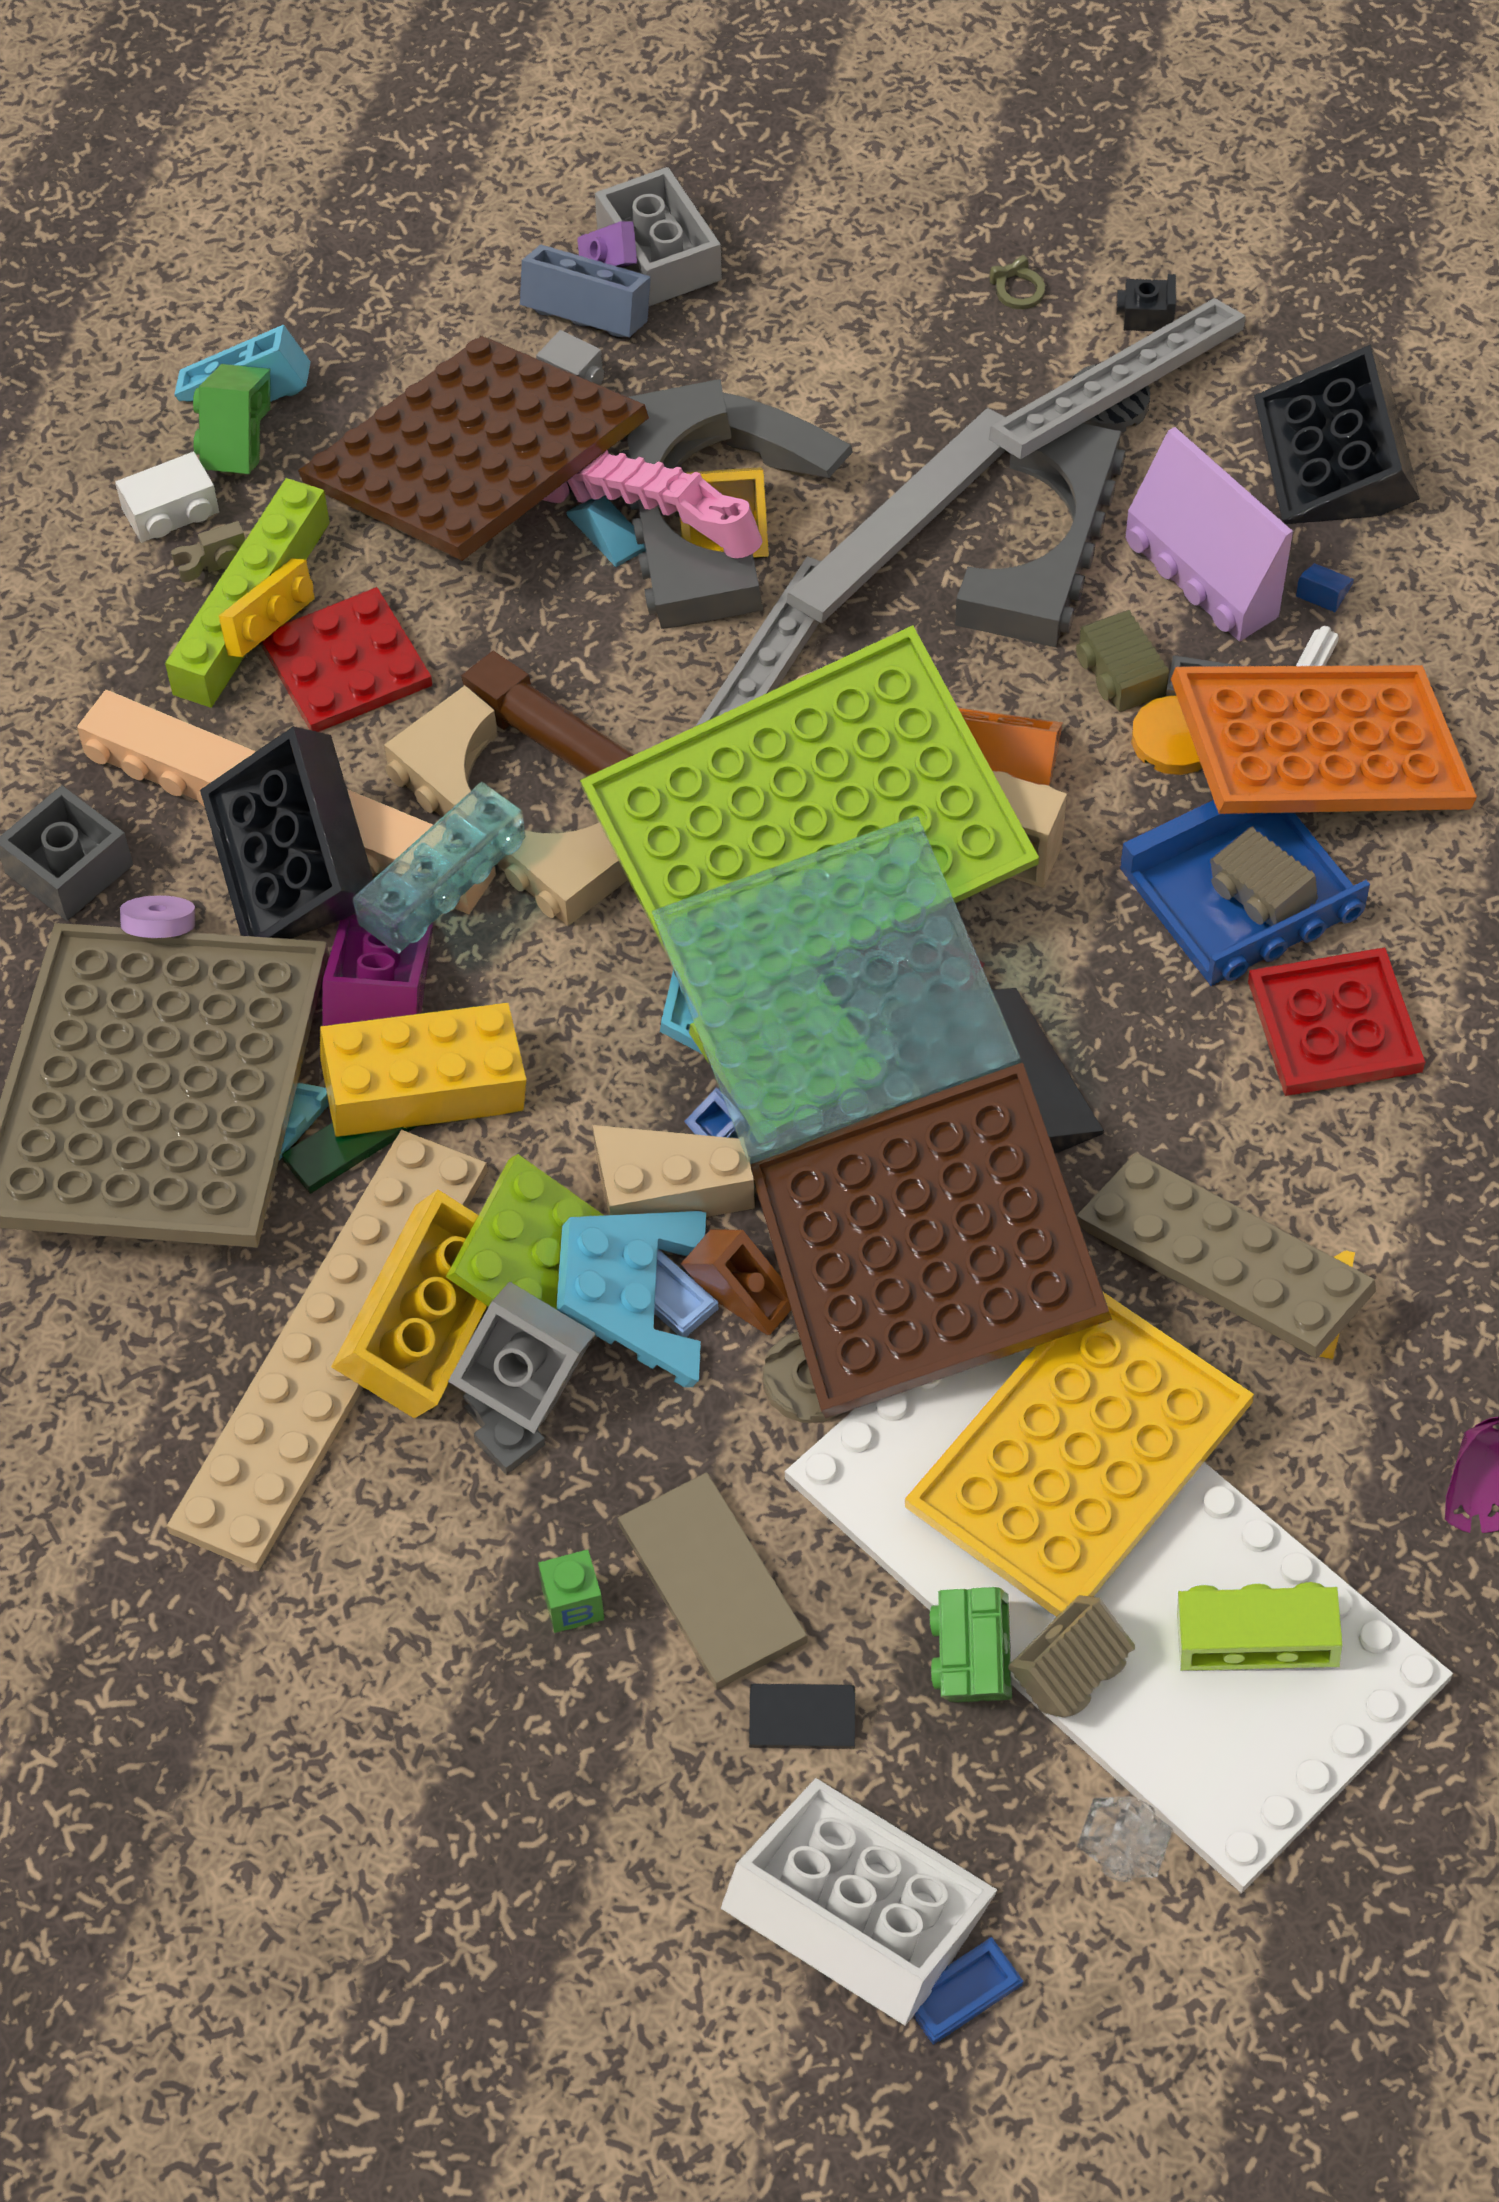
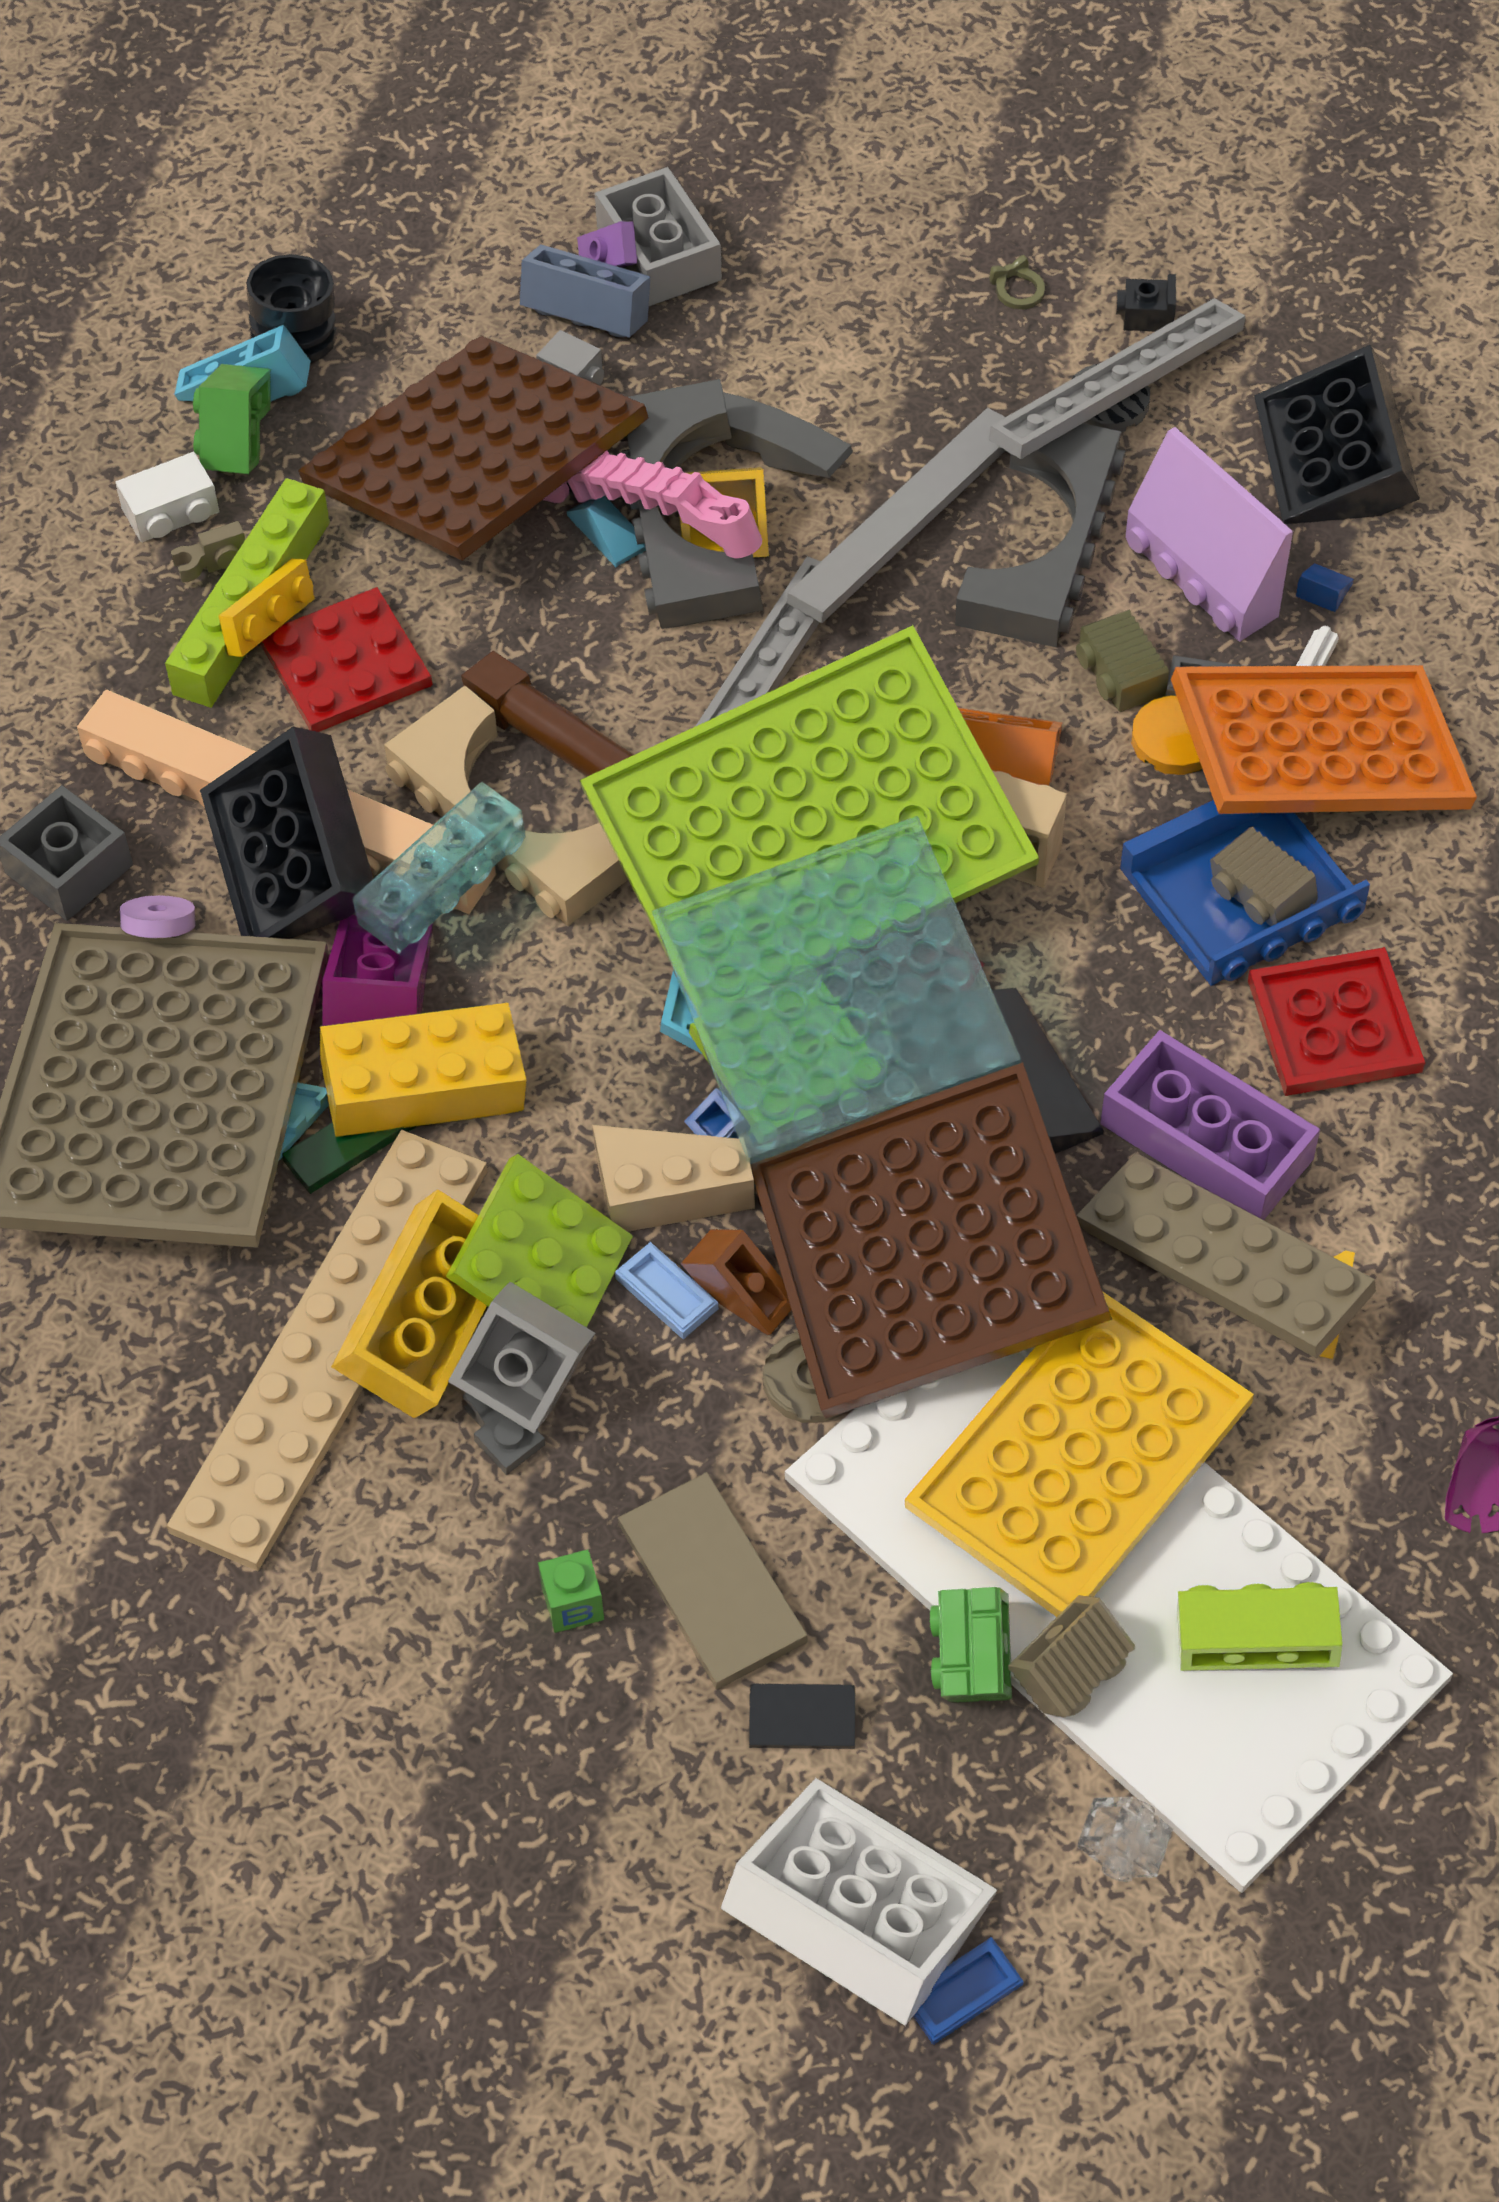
(294, 294): none -> black wheel
(611, 1282): medium azure wing -> none
(1209, 1125): none -> medium lavender brick

